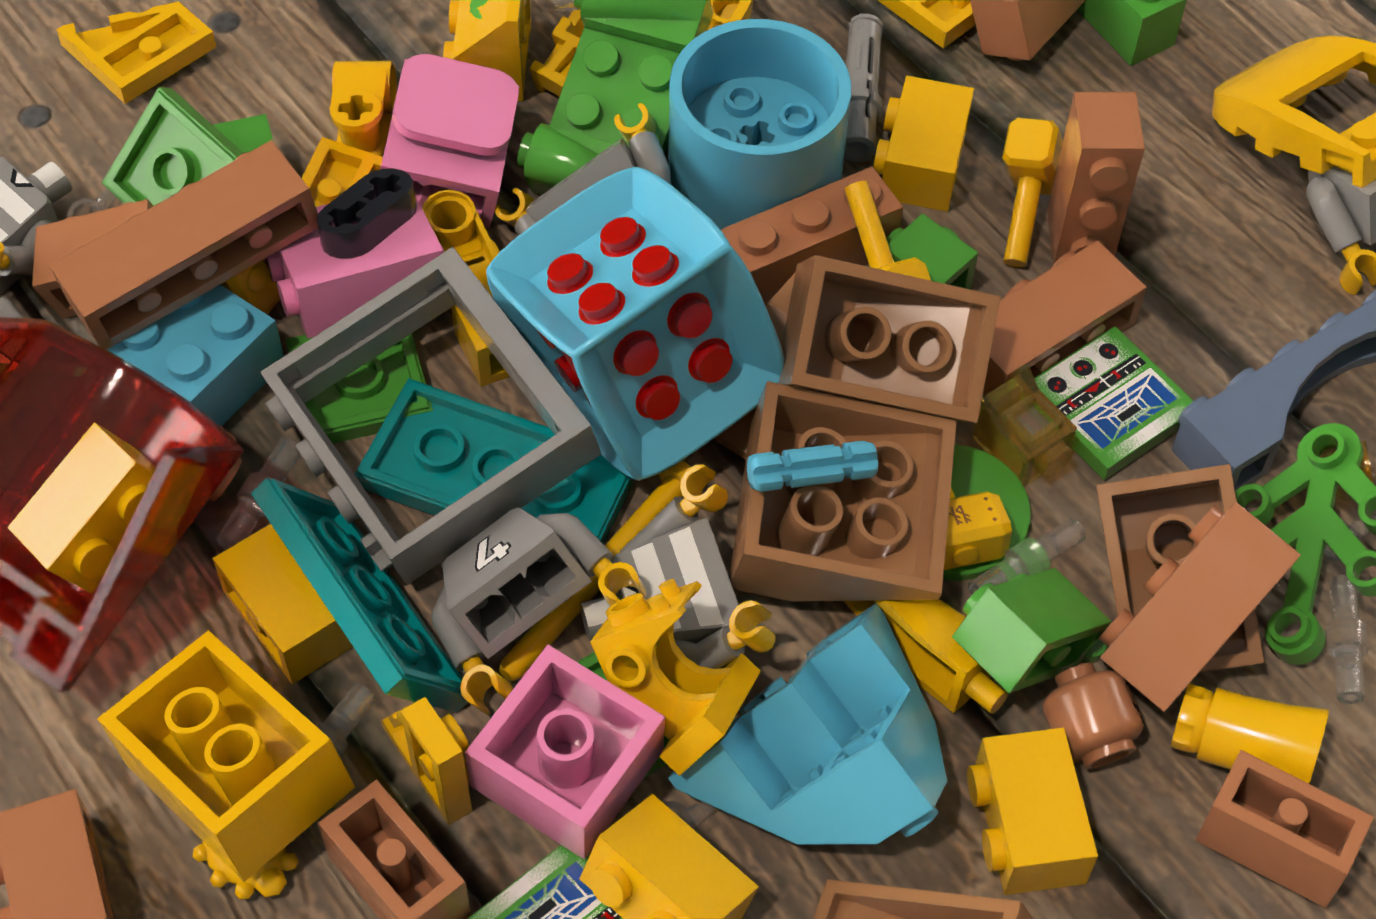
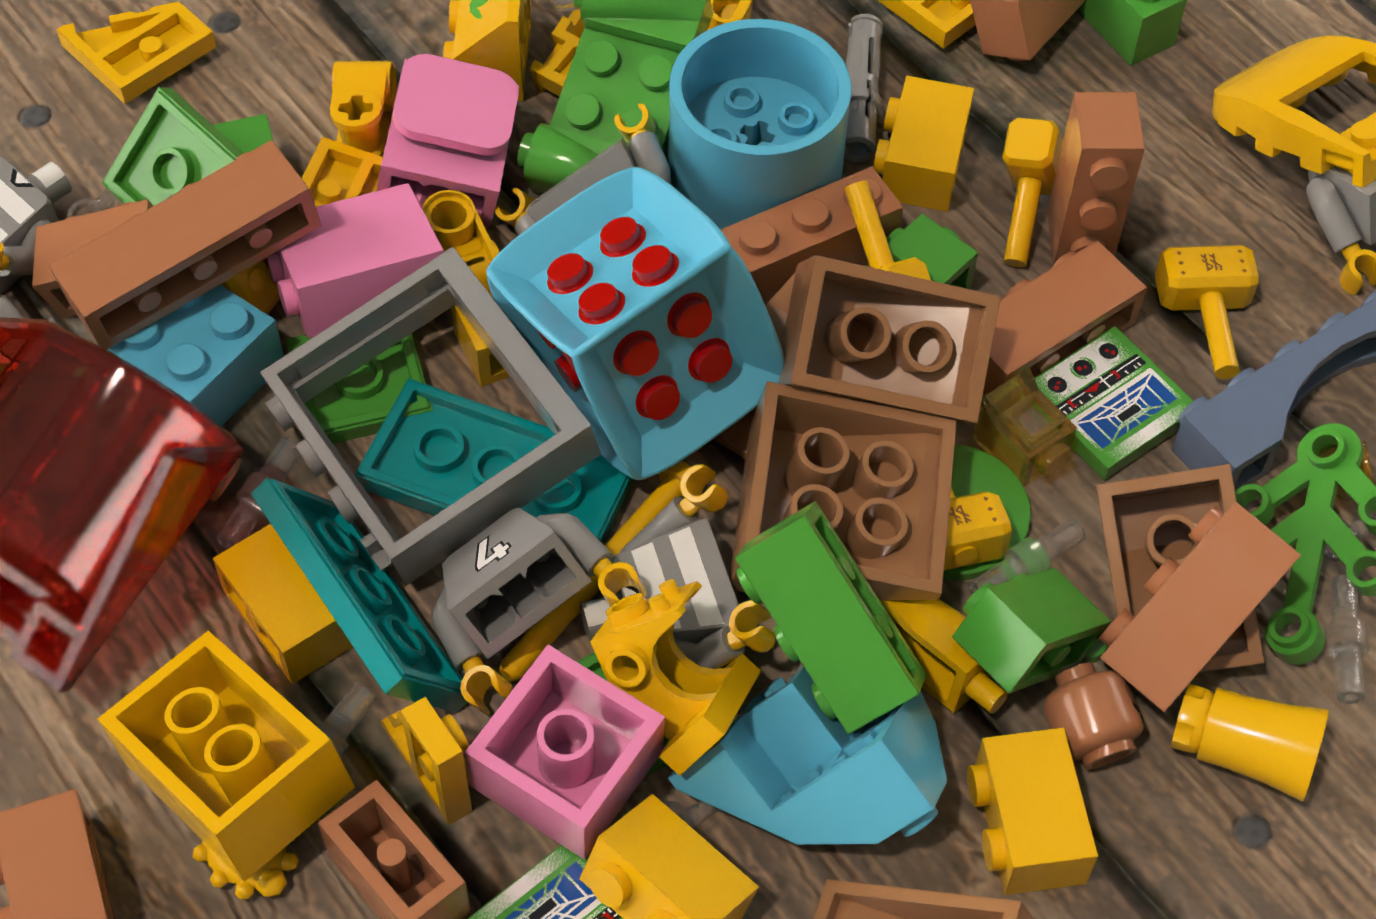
(85, 507): yellow brick -> none
(366, 213): black beam -> none
(812, 466): medium azure axle -> none
(829, 619): none -> bright green brick
(1211, 282): none -> yellow piece
(1284, 829): nougat brick -> none

